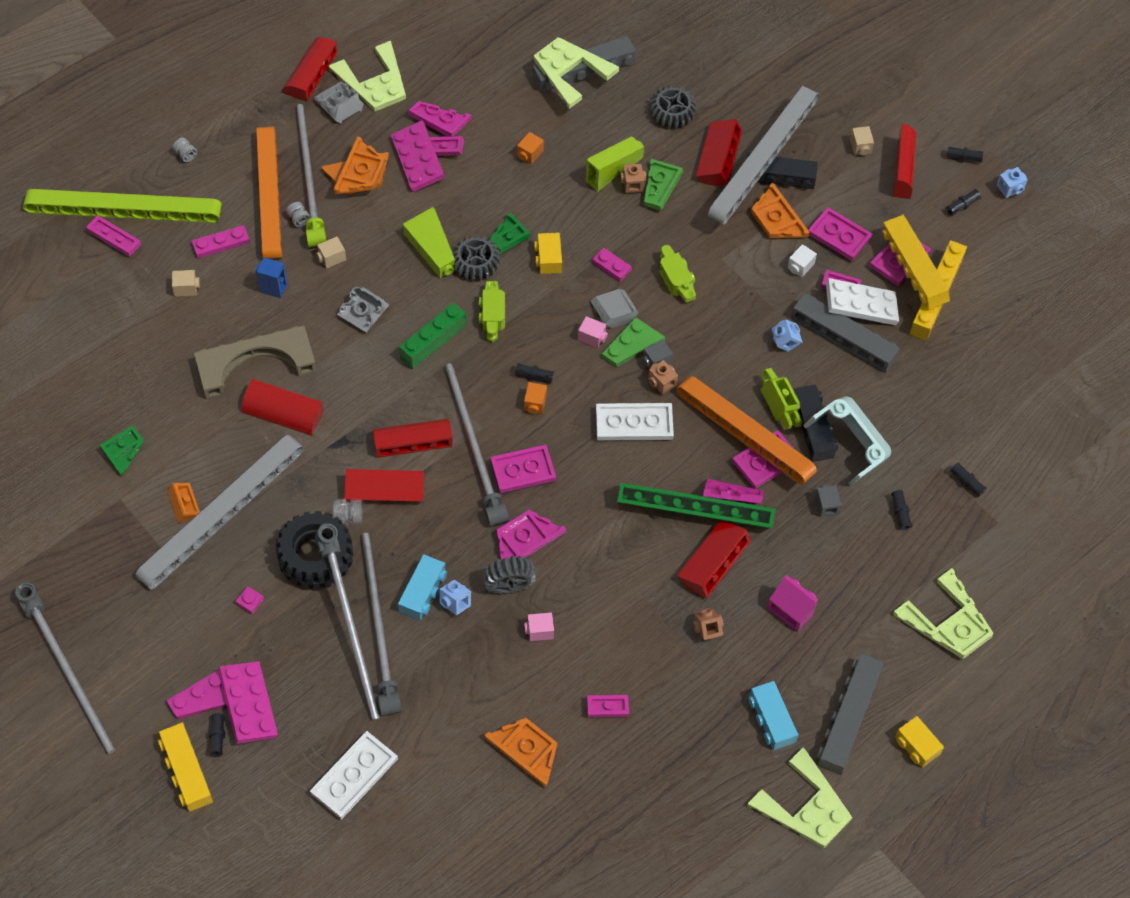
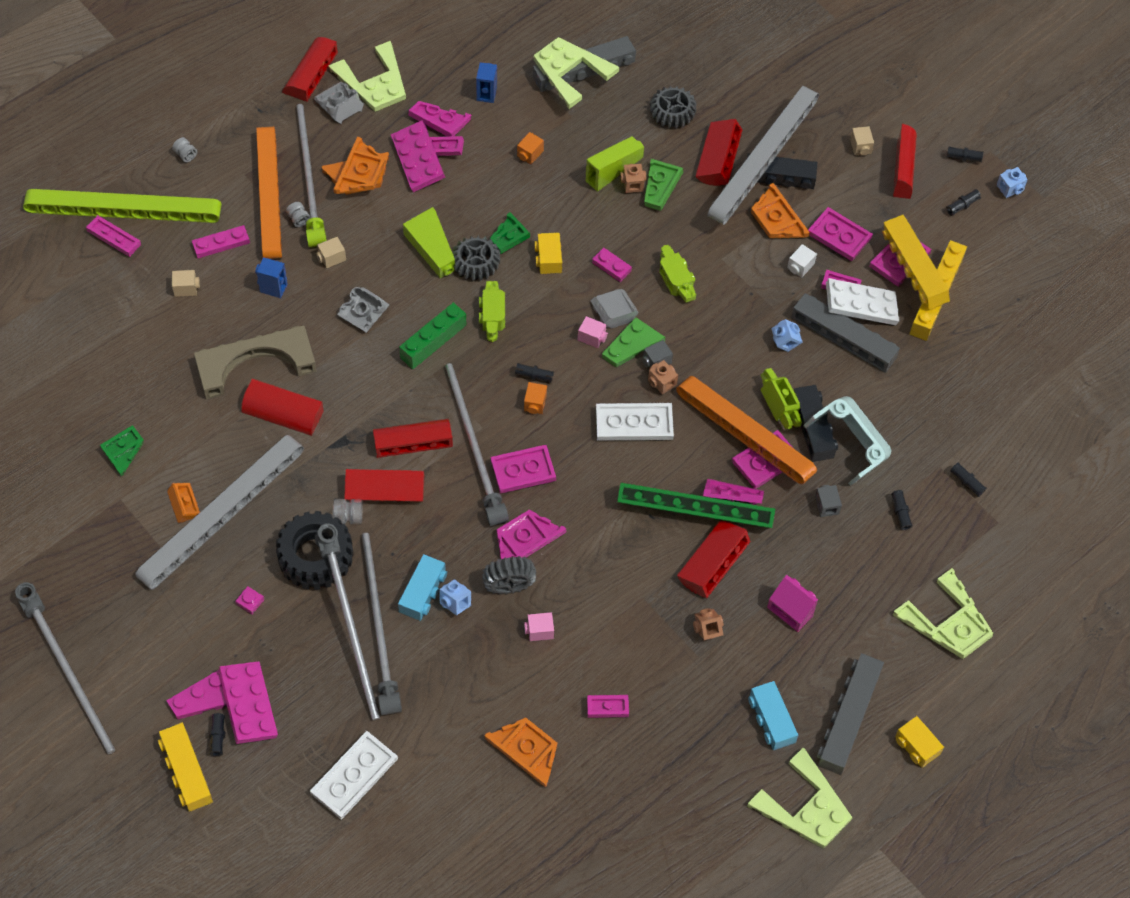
(486, 82): none -> blue brick

